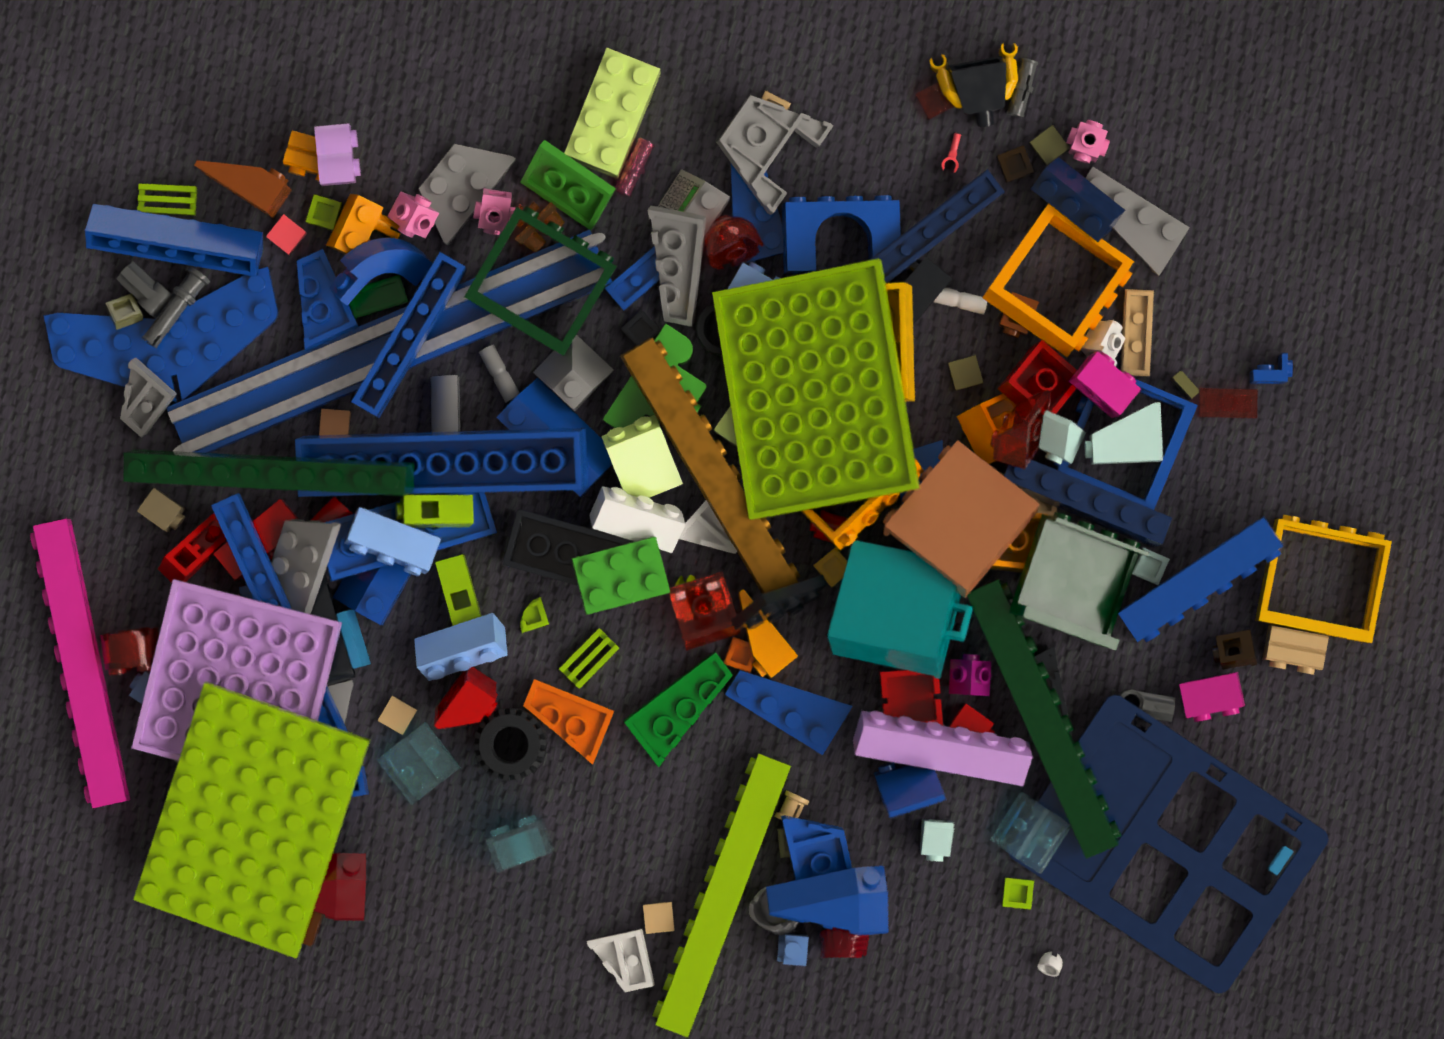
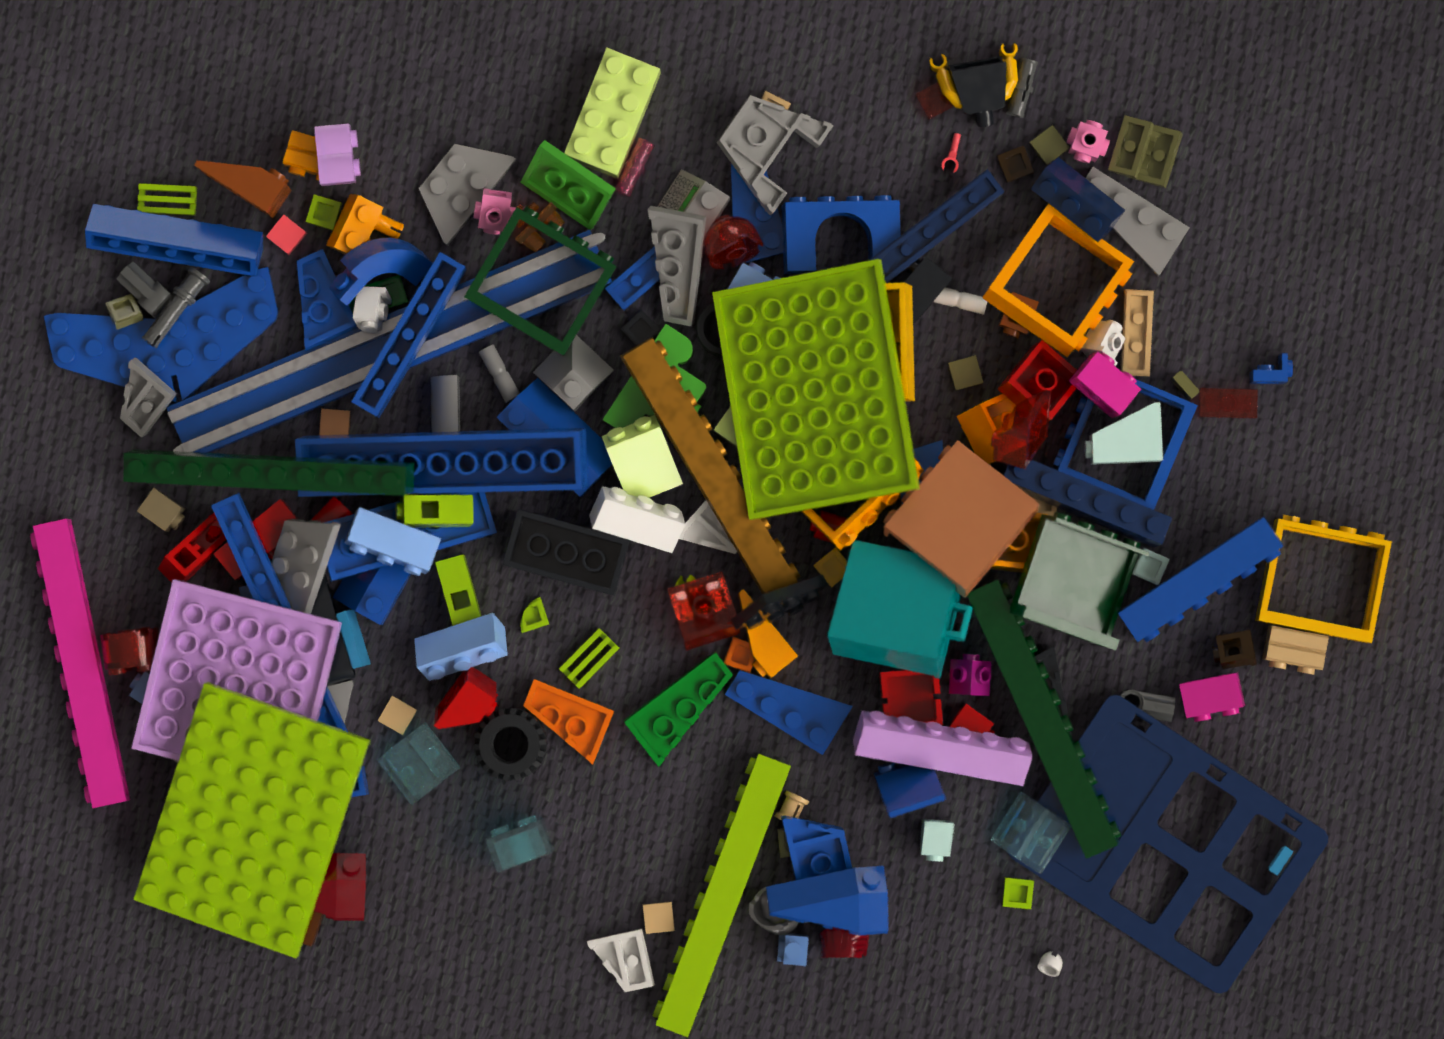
(371, 308): none -> white brick
(413, 215): bright pink brick -> none
(620, 575): bright green plate -> none
(1060, 438): light aqua slope -> none
(1145, 151): none -> olive slope

